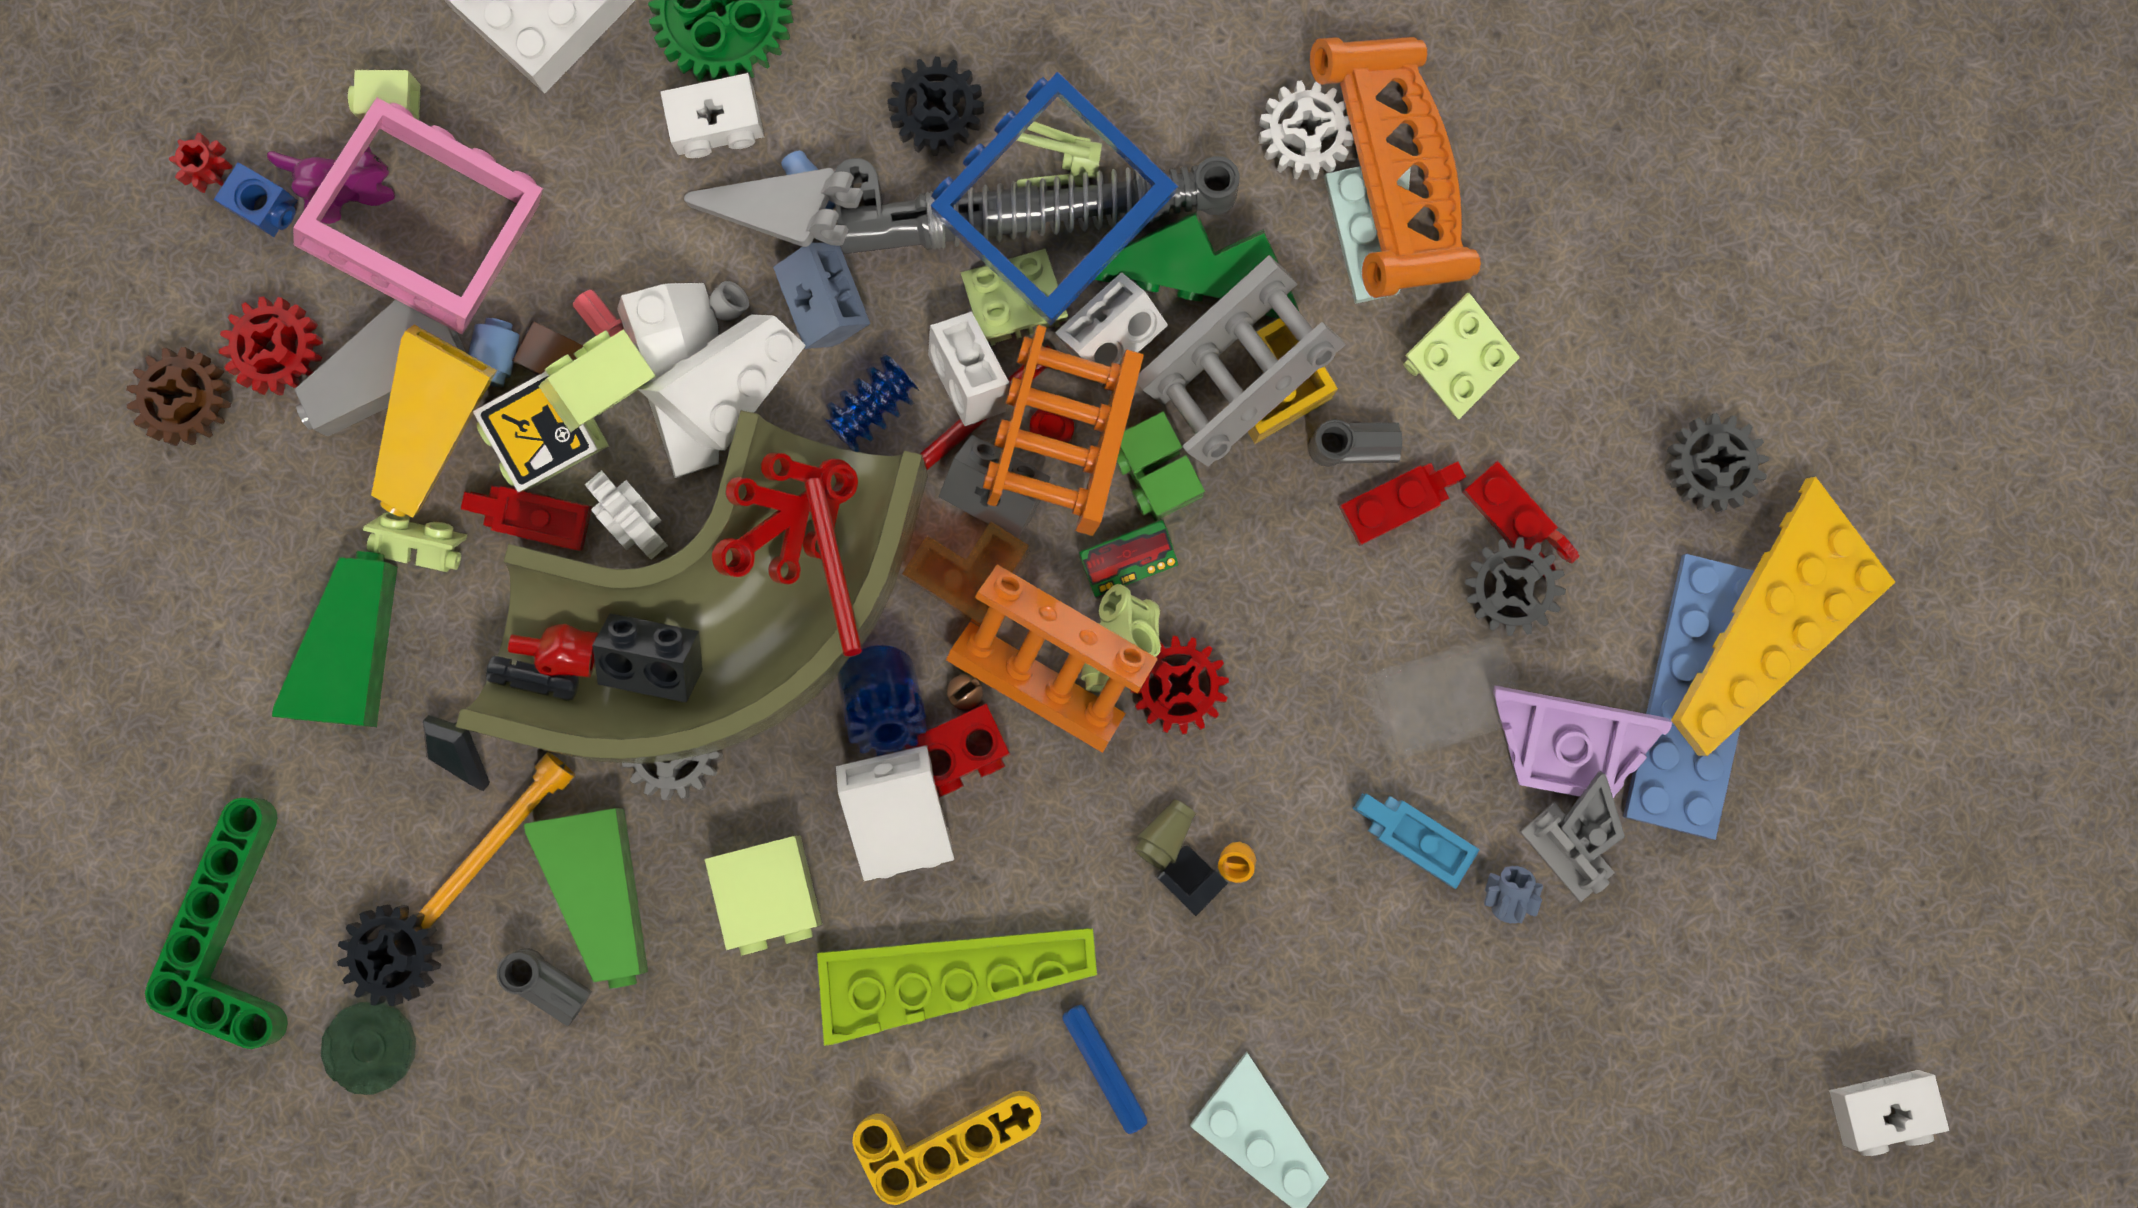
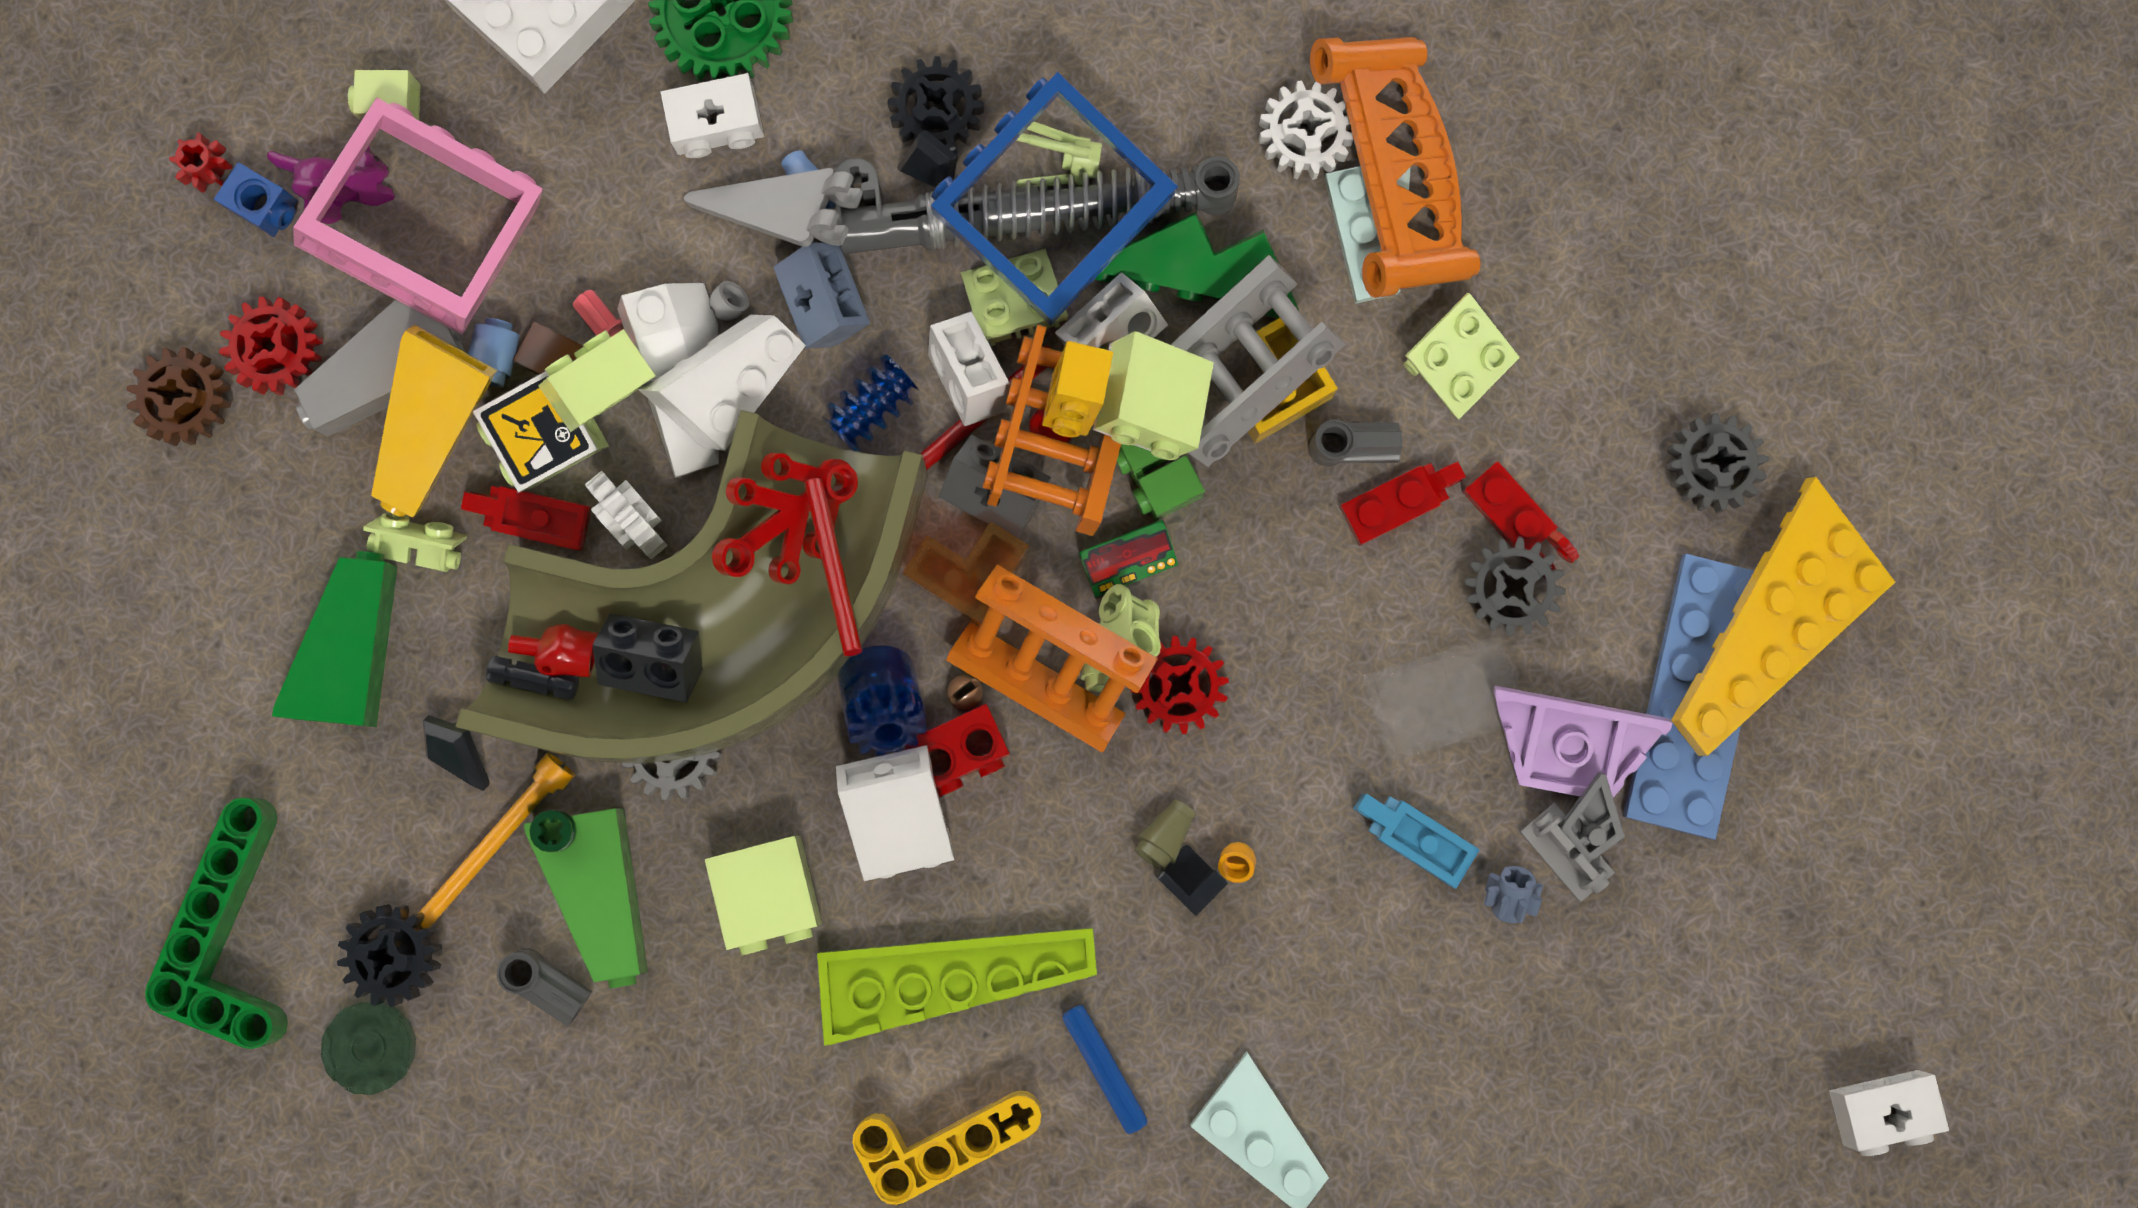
(567, 831): none -> dark green bush
(929, 160): none -> black piece
(1077, 389): none -> yellow brick
(1155, 396): none -> yellowish green piece

